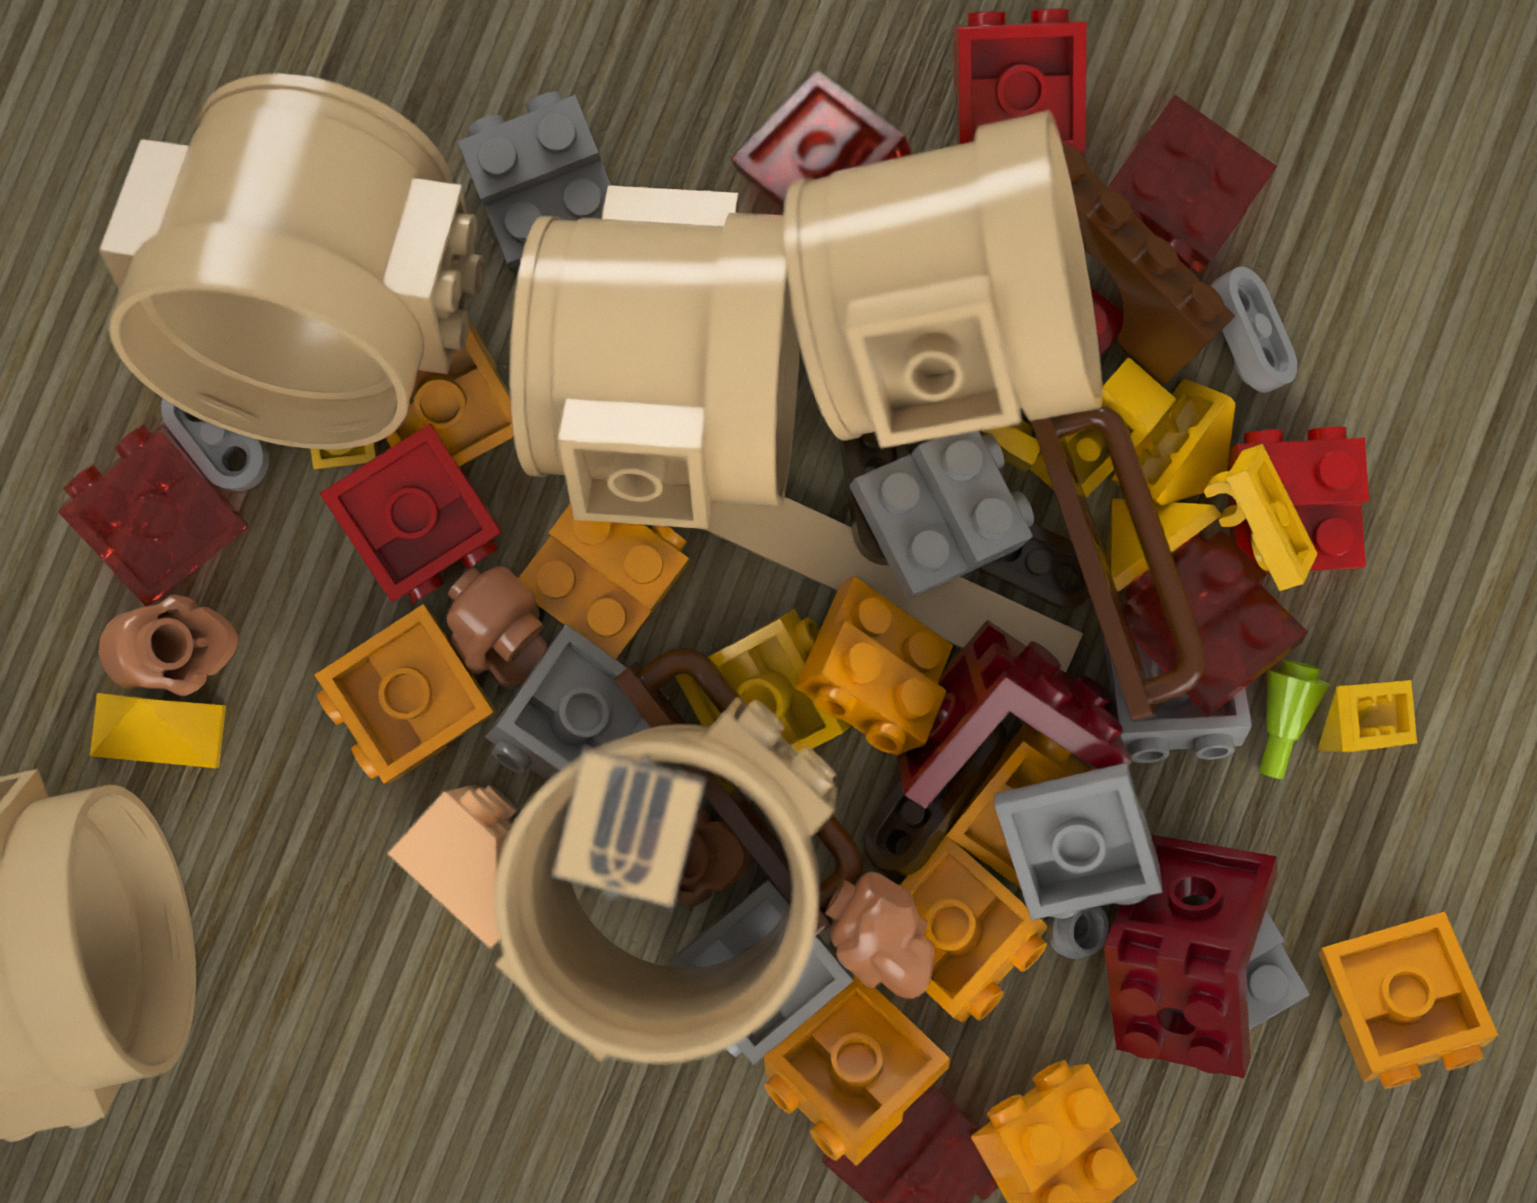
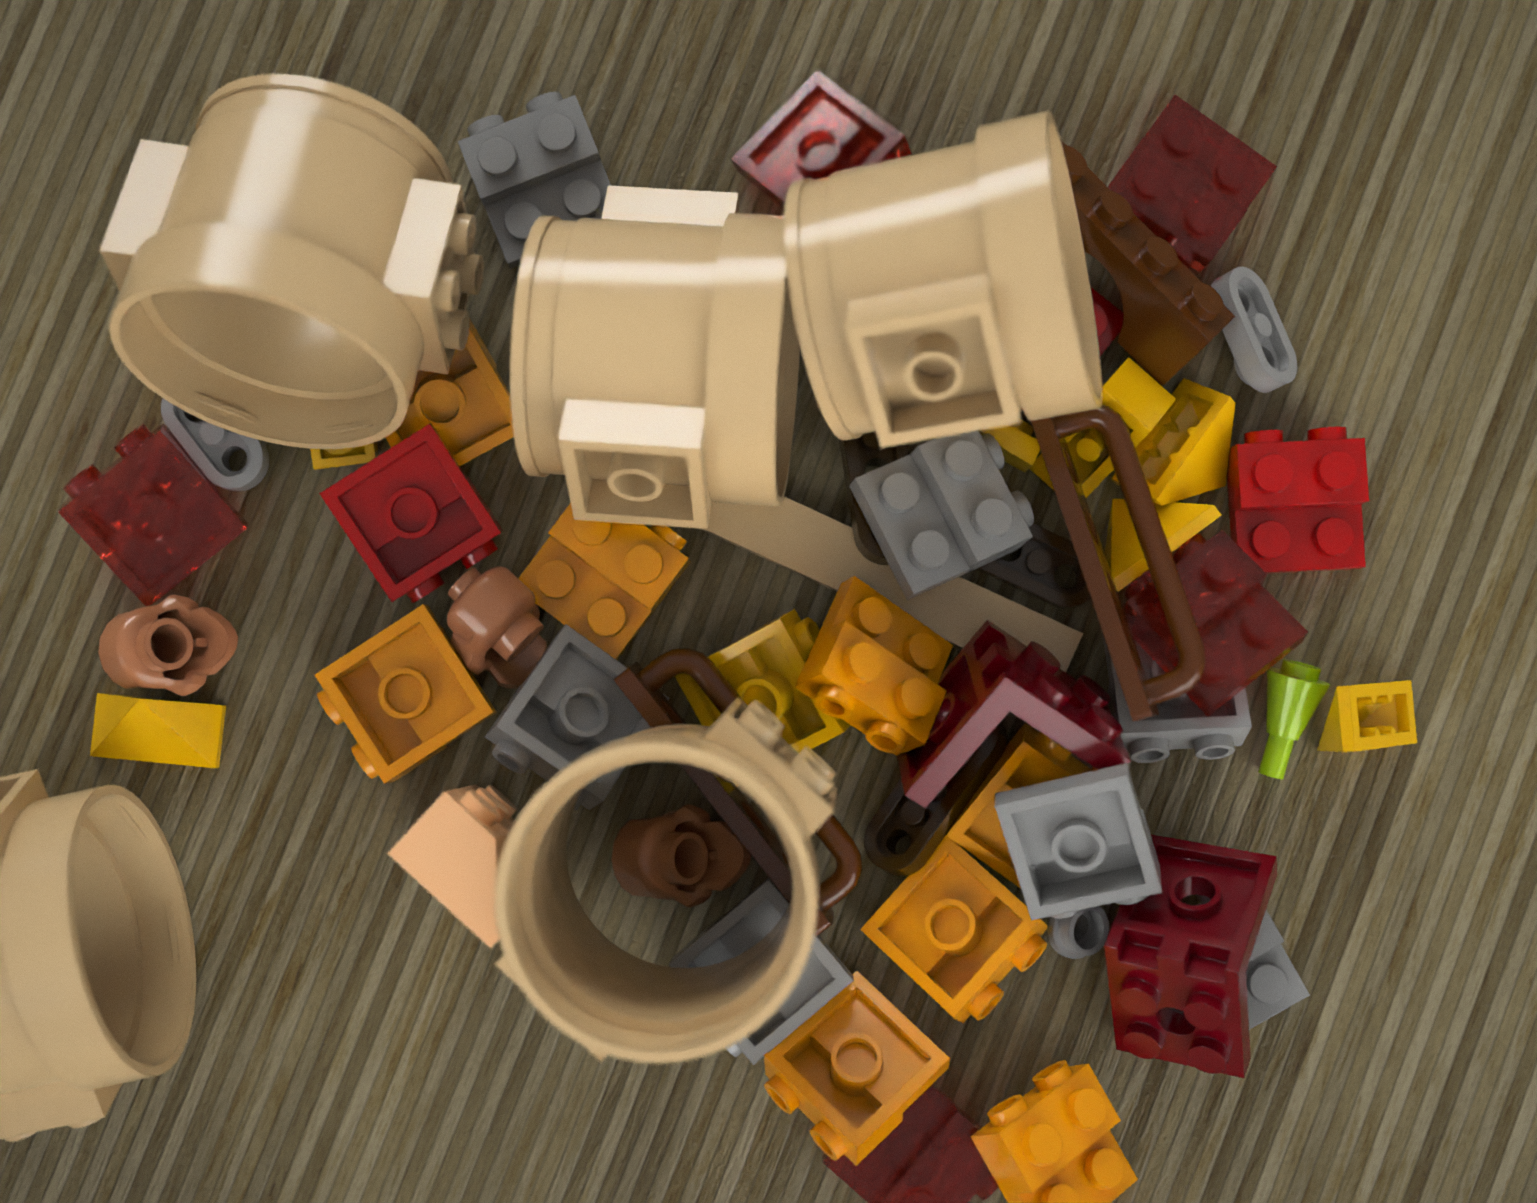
(629, 827): piece -> none
(881, 935): nougat head -> none
(1021, 71): red plate -> none
(1278, 534): yellow plate -> none
(1407, 1000): light orange plate -> none

